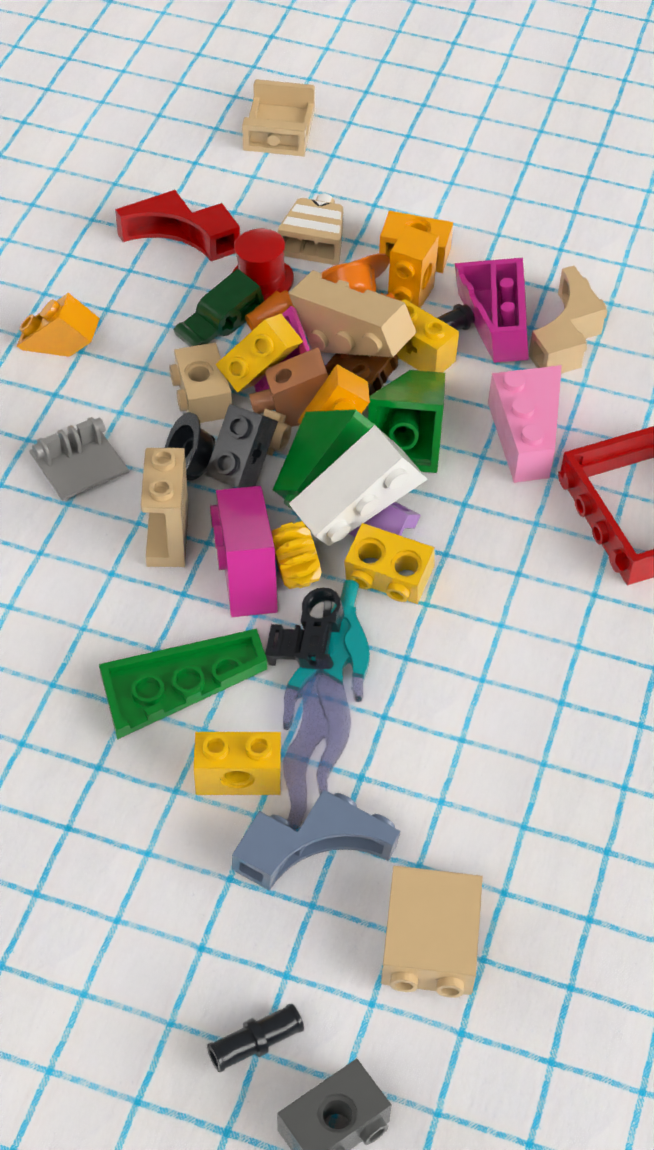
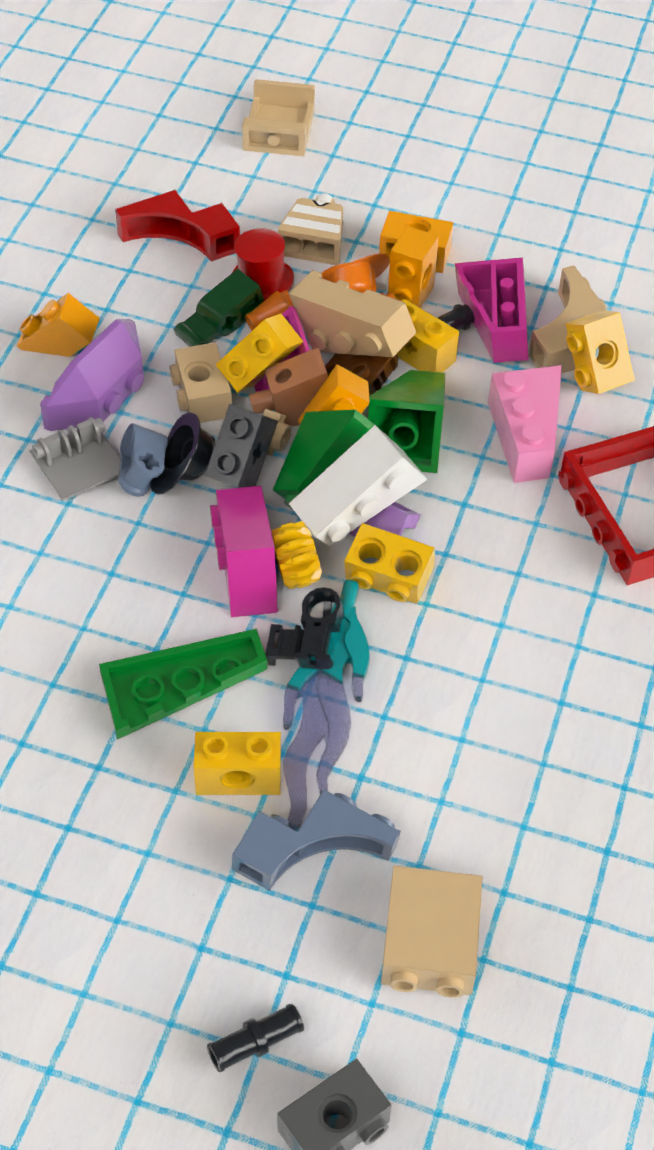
(96, 379): none -> medium lavender wedge
(141, 459): none -> sand blue piece
(166, 501): tan panel -> none
(613, 363): none -> yellow brick

